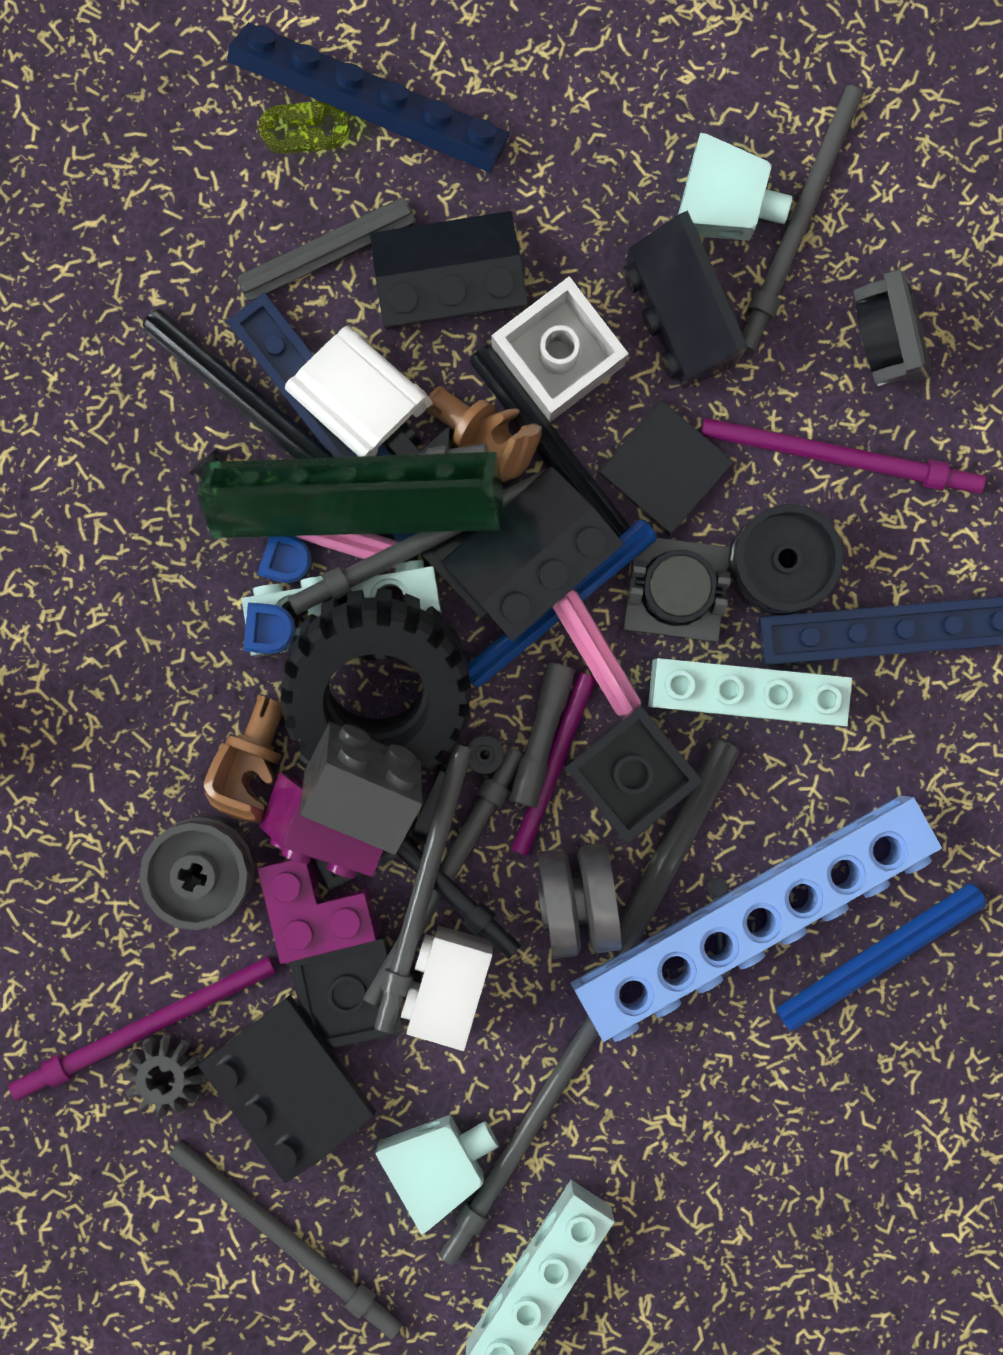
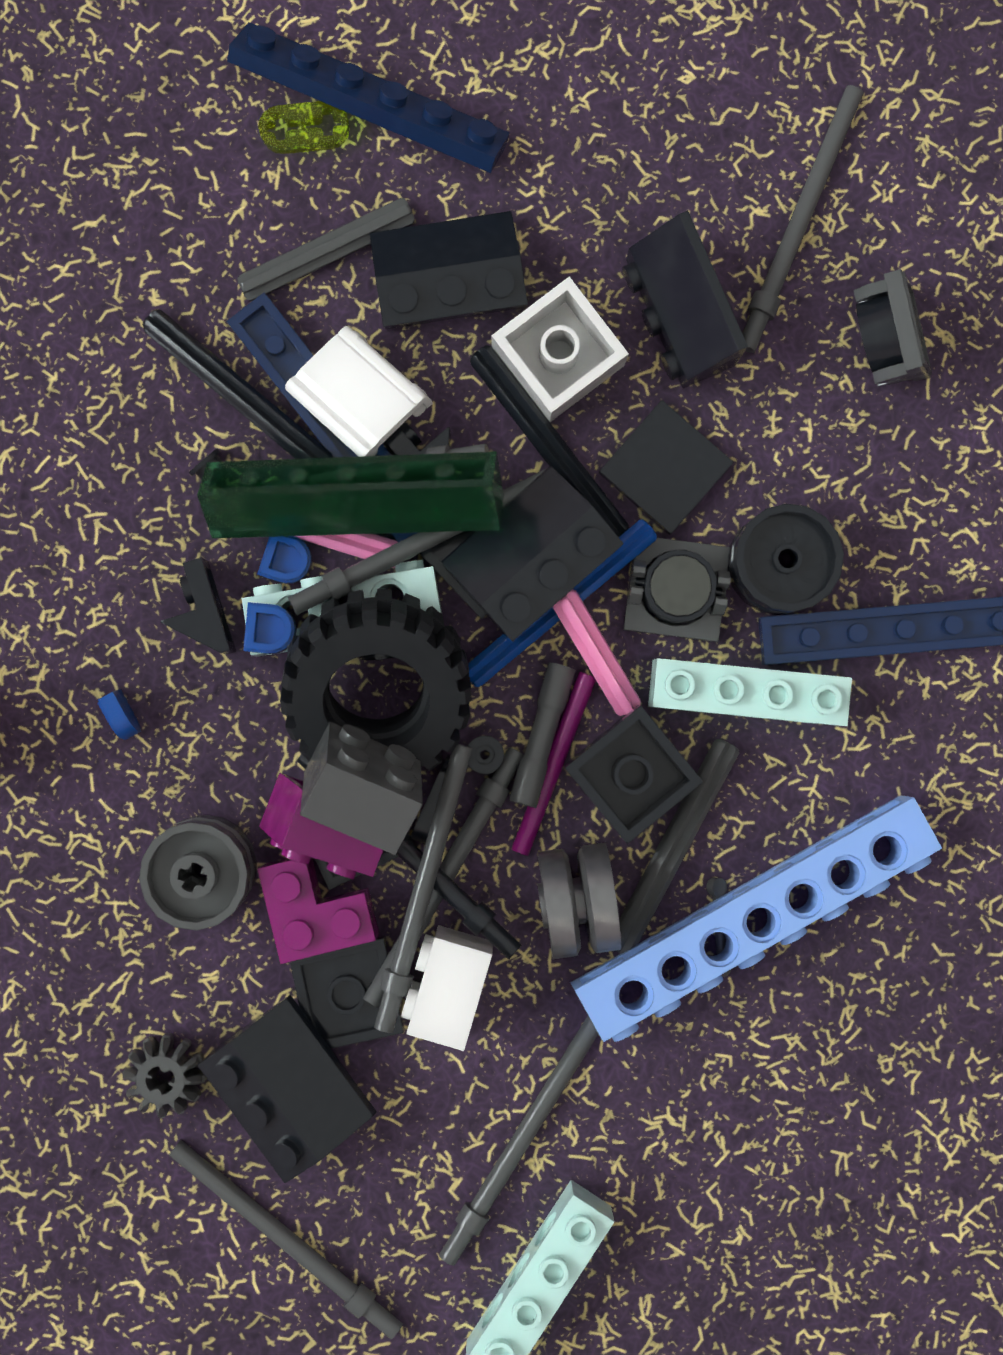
(60, 1068): magenta bar -> none
(119, 714): none -> blue tile
(208, 621): none -> black slope
(242, 758): medium nougat piece -> none
(435, 1167): light aqua torso -> none
(483, 425): medium nougat piece -> none
(729, 191): light aqua torso -> none
(881, 956): blue axle -> none
(933, 474): magenta bar -> none

